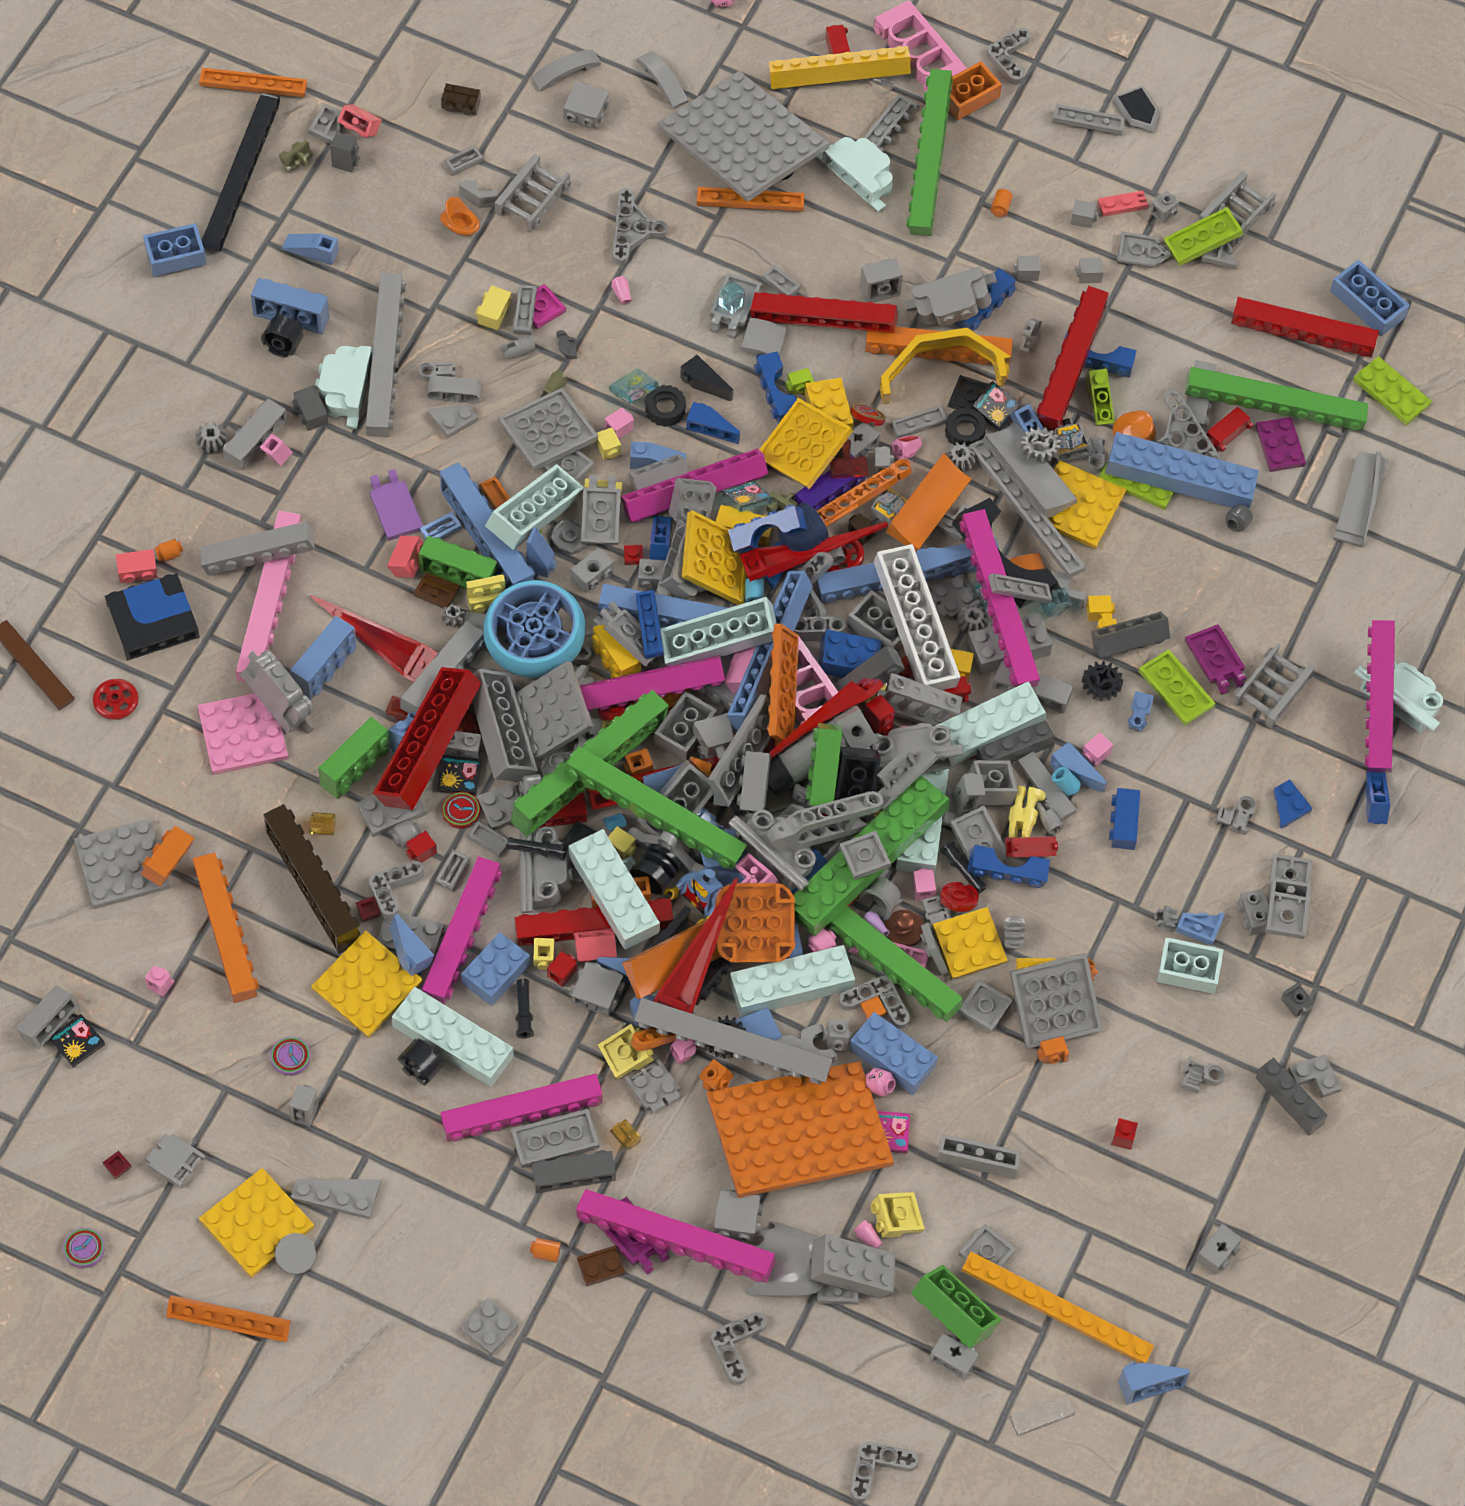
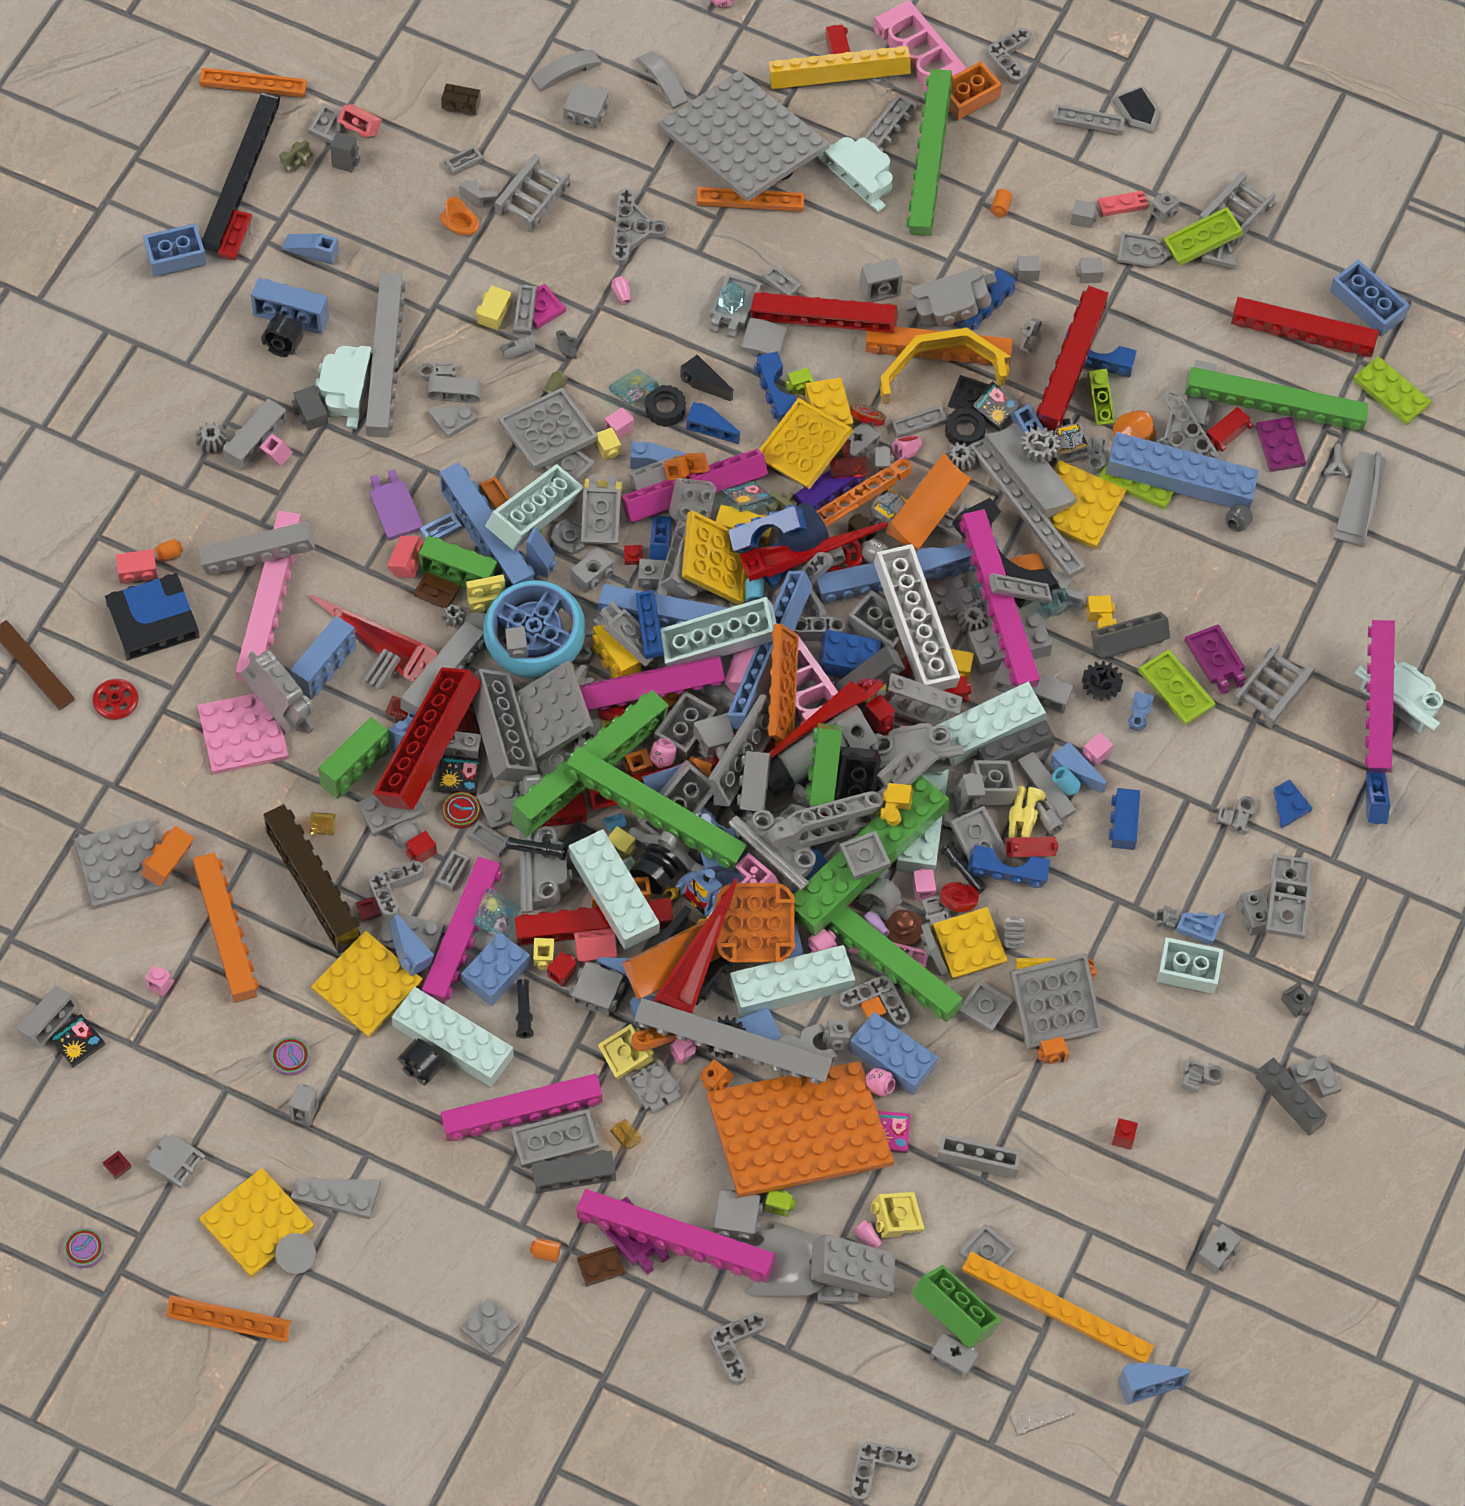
(235, 235): none -> red plate
(379, 667): none -> light grey tile
(496, 914): none -> clear light blue tile
(516, 642): none -> light grey brick
(663, 753): none -> bright pink head
(686, 464): none -> orange slope
(780, 1203): none -> lime brick
(871, 548): none -> light grey head
(896, 797): none -> yellow brick
(1337, 464): none -> light grey piece

